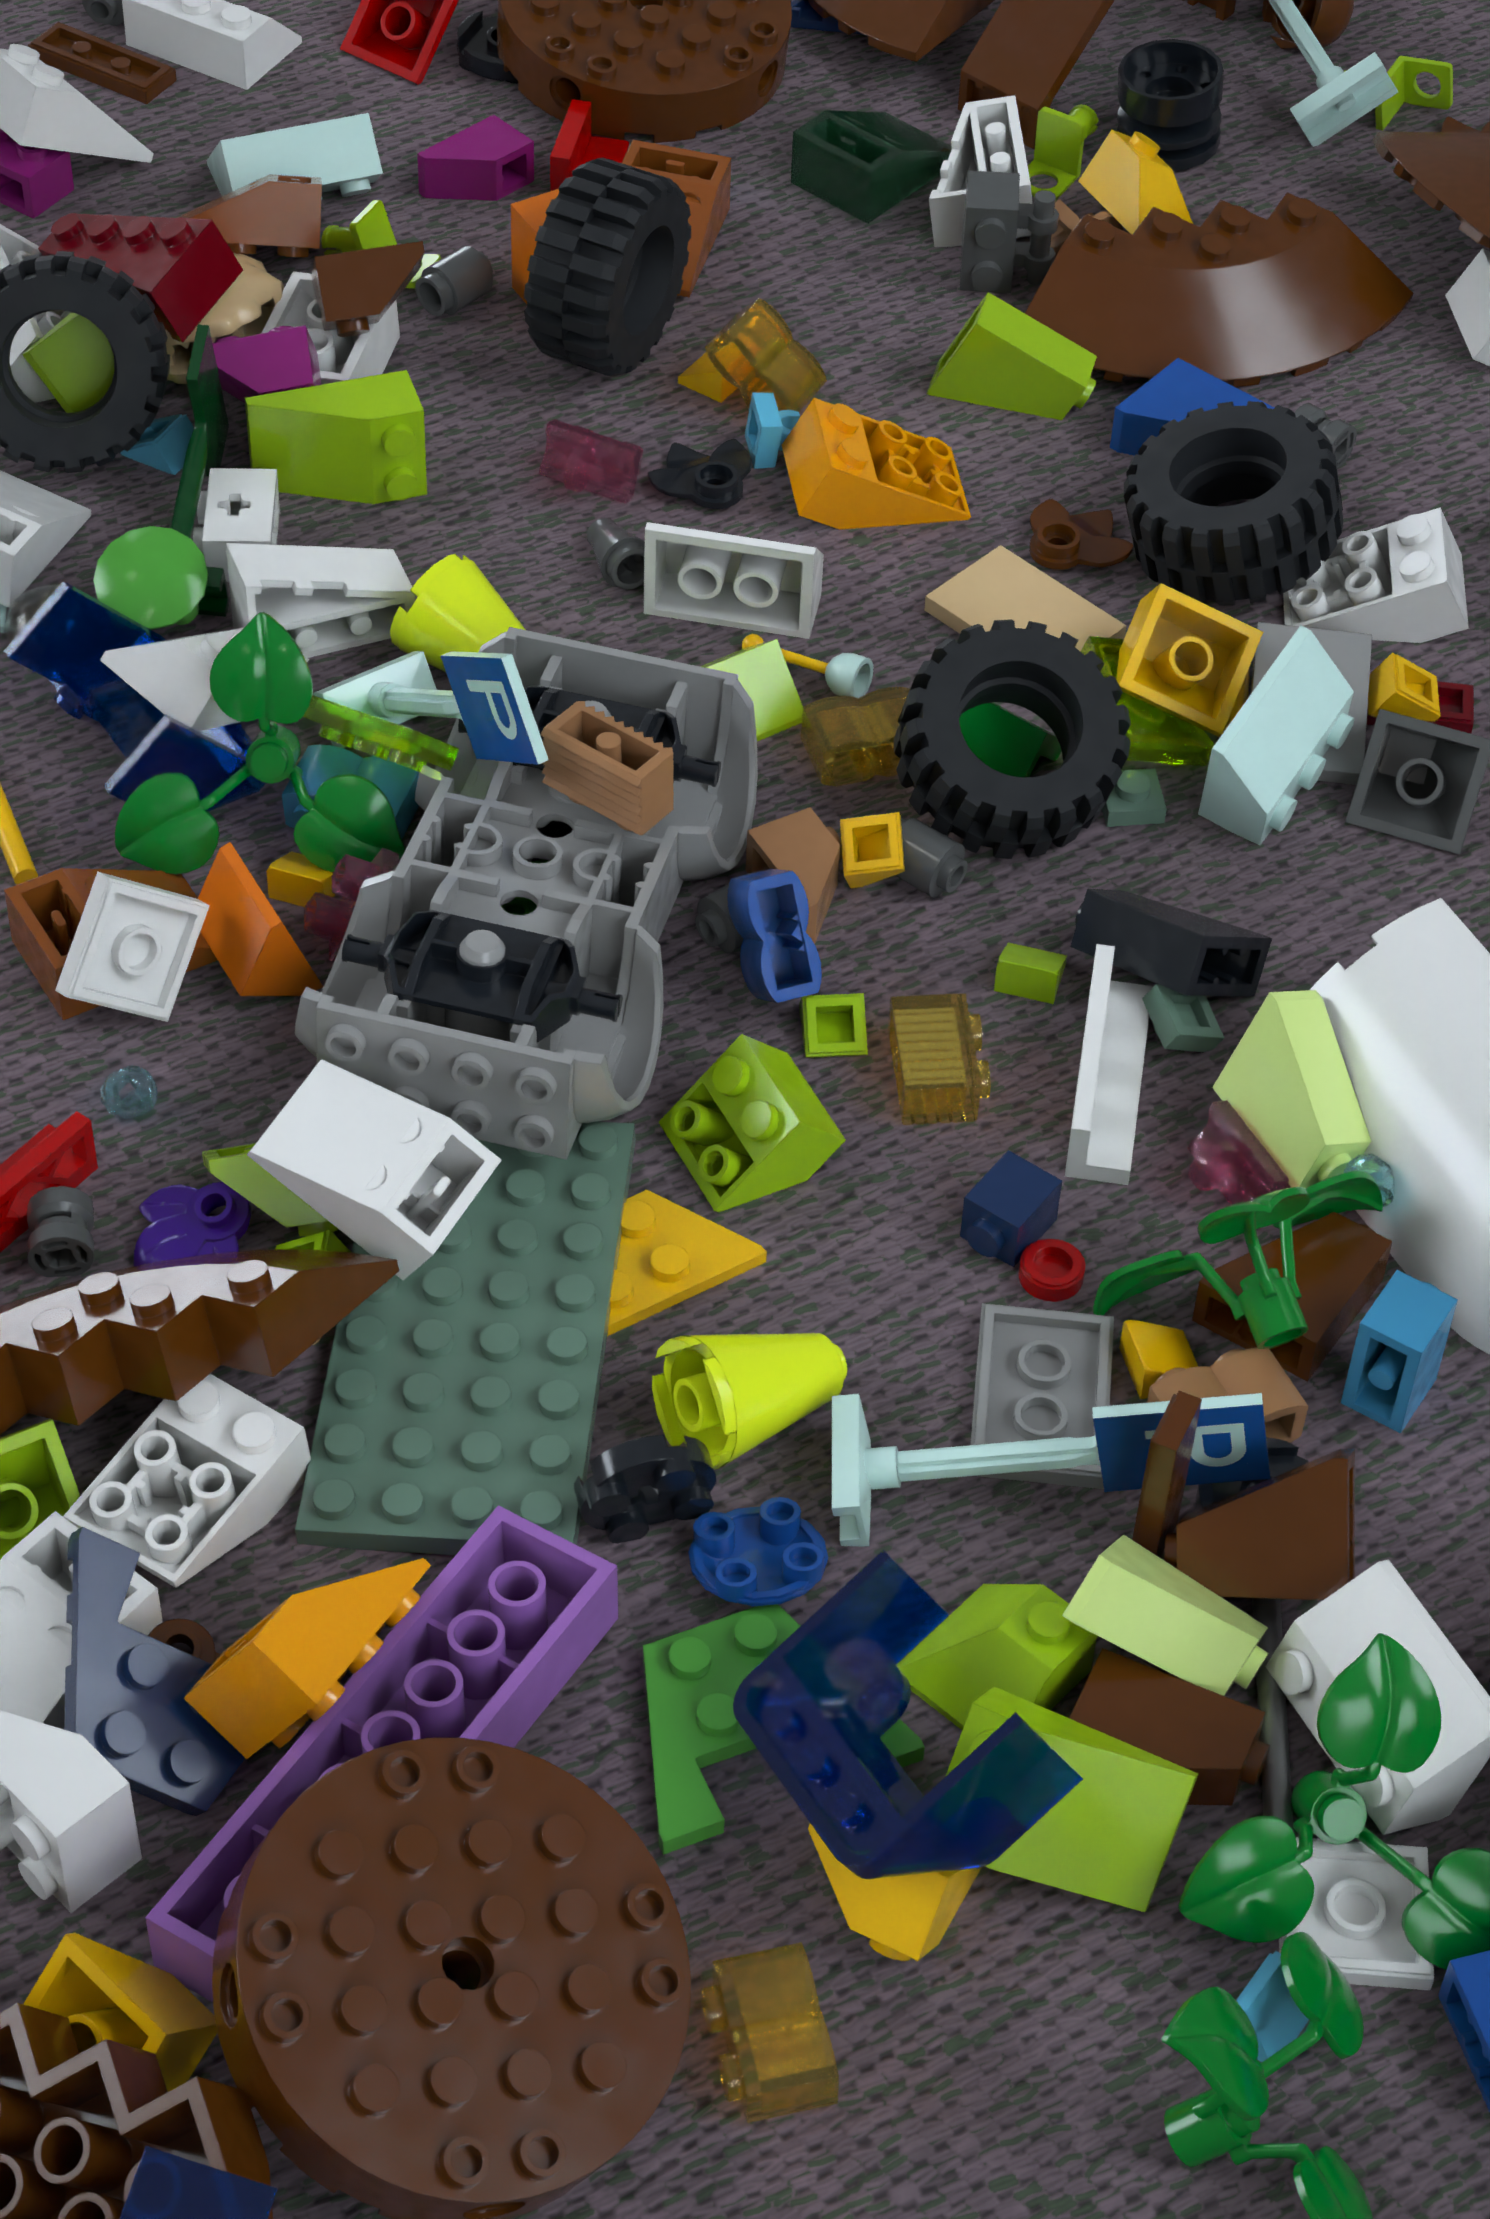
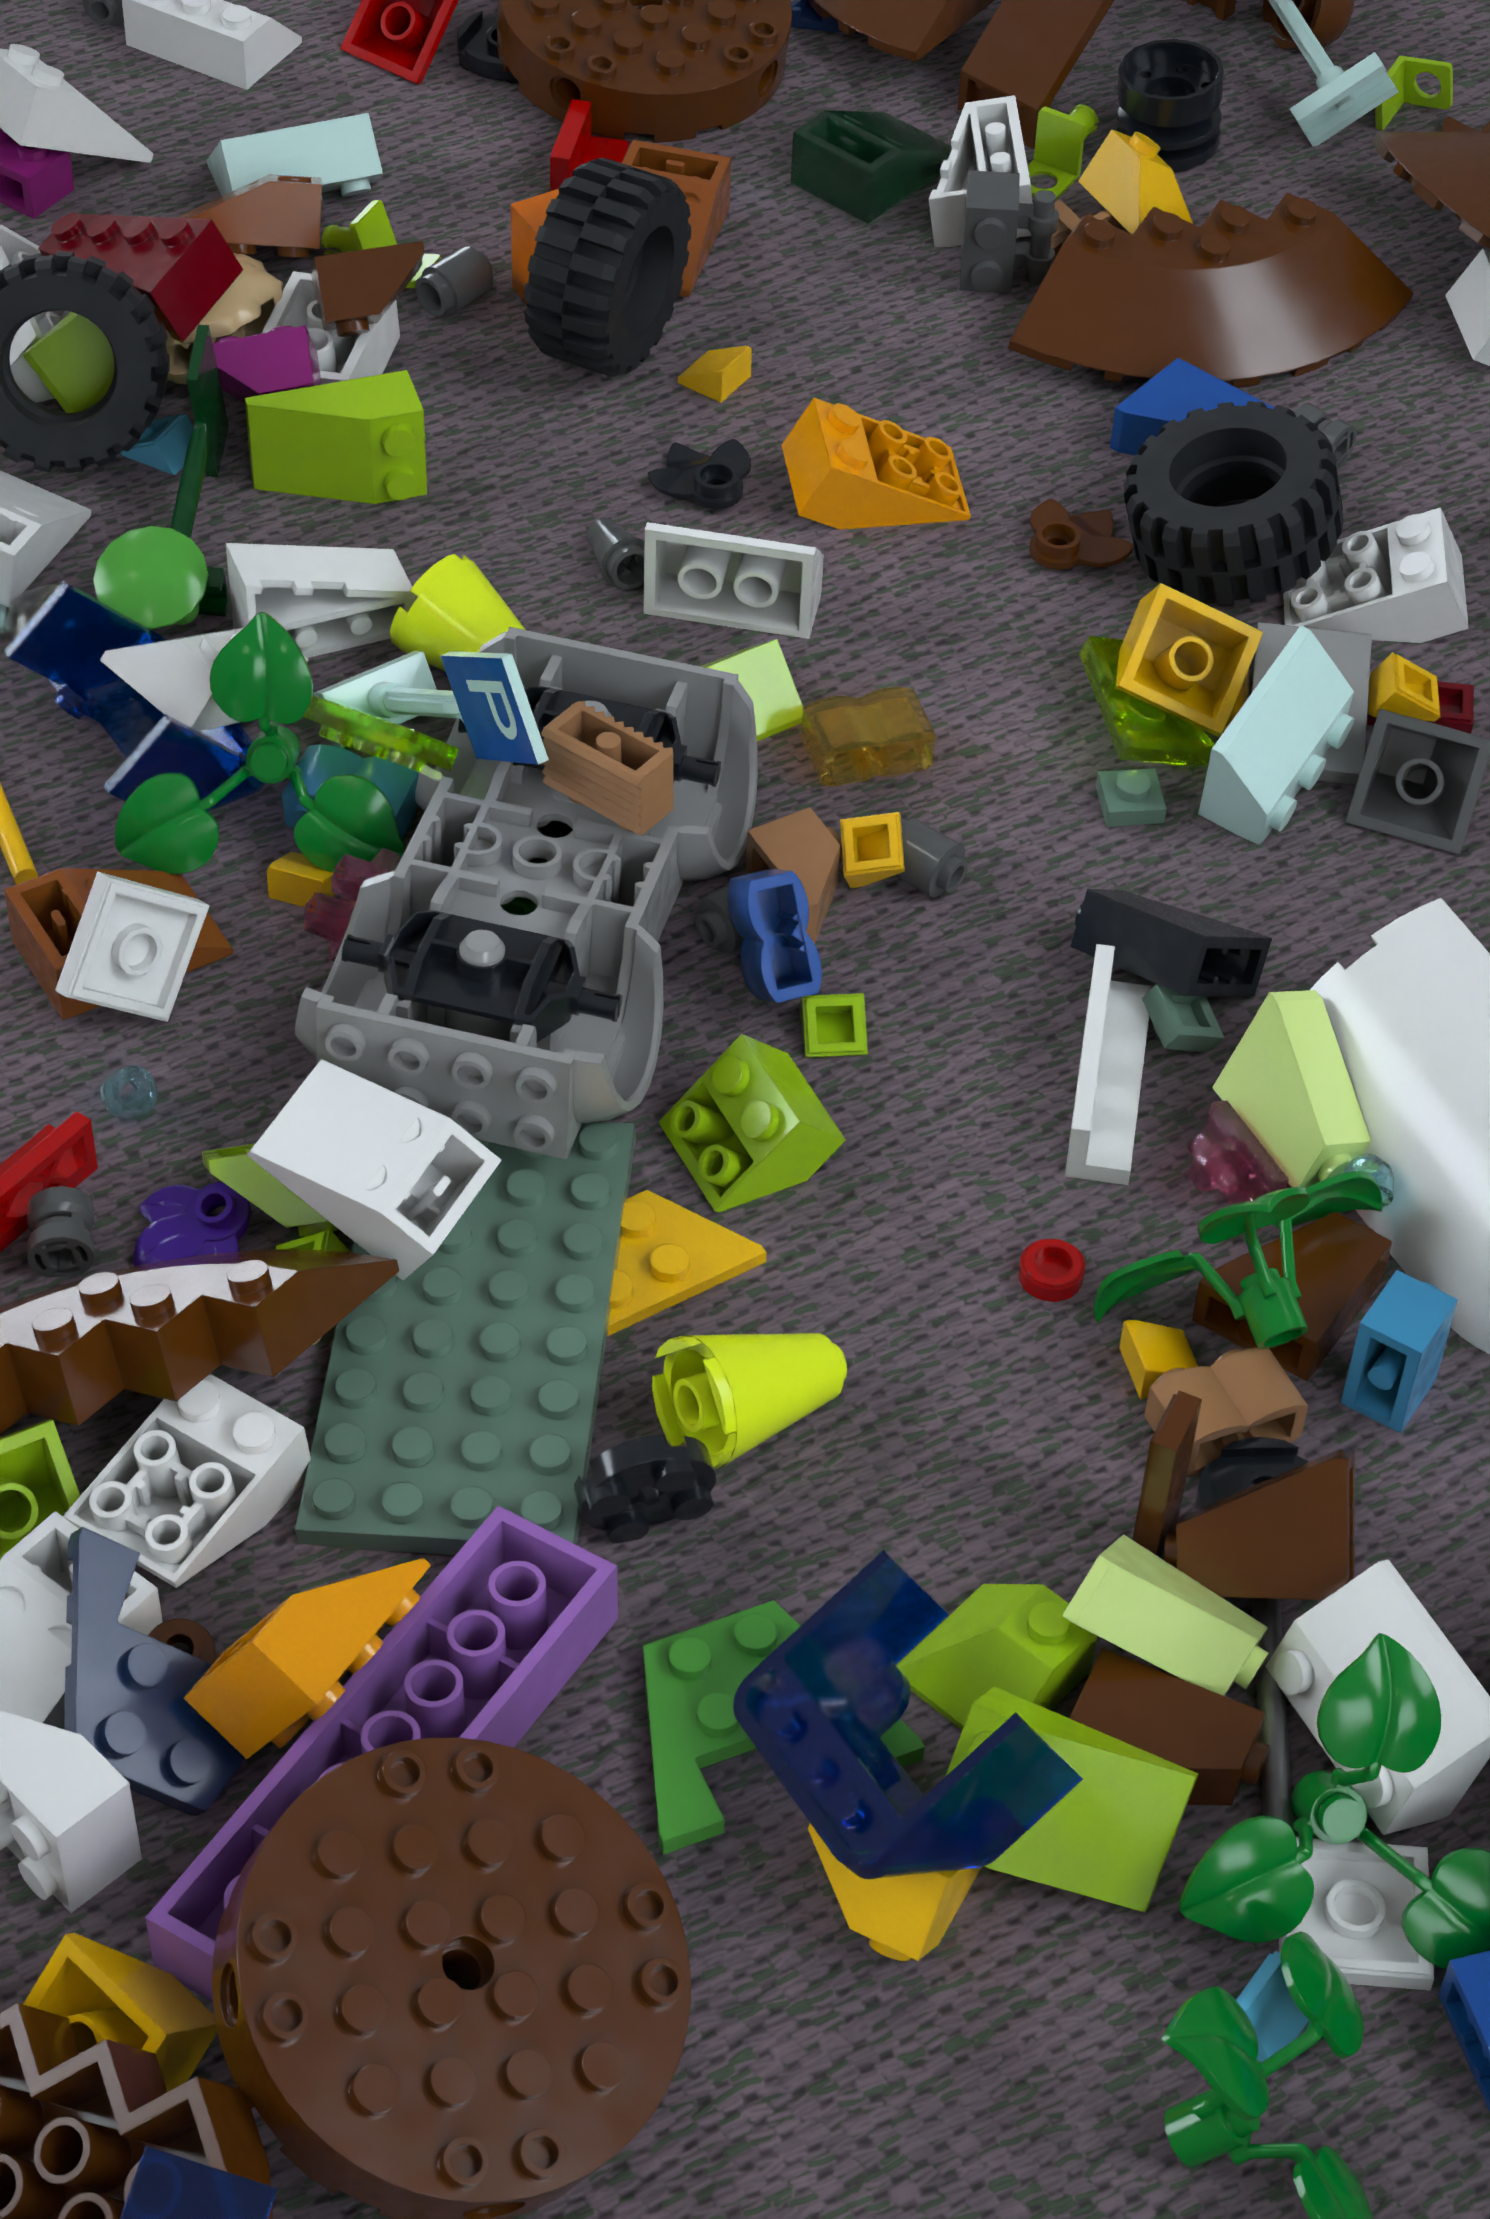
(103, 63): reddish brown tile -> none
(236, 509): white brick -> none
(249, 934): orange slope -> none
(477, 163): magenta slope -> none
(590, 461): clear pink hips -> none
(757, 1553): blue dish -> none
(761, 357): clear yellow brick -> none
(767, 429): medium azure tile -> none
(773, 2033): clear yellow brick -> none
(845, 673): light aqua hinge -> none
(936, 1059): clear yellow brick -> none
(1006, 739): green panel -> none
(1010, 588): tan tile -> none
(1010, 1208): dark blue brick -> none
(1013, 364): lime slope -> none
(1027, 671): black tyre -> none
(1029, 972): lime slope -> none
(1040, 1381): light grey tile -> none
(1226, 1448): light aqua piece -> none

